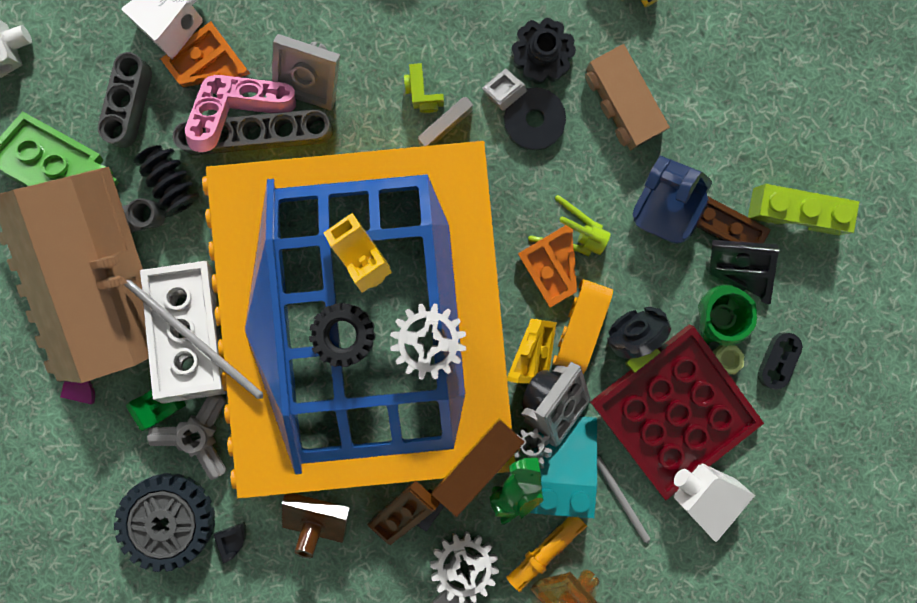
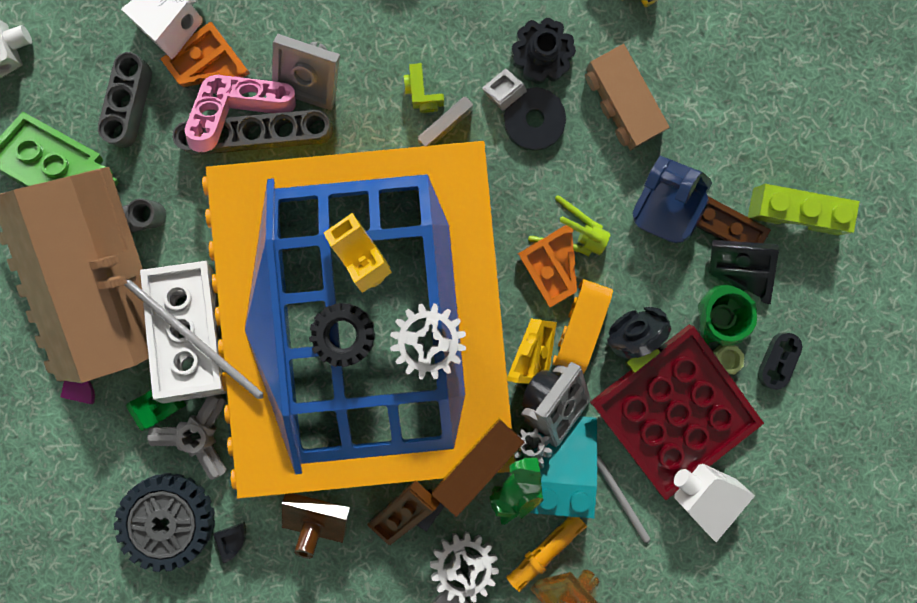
(166, 182): black piece -> none

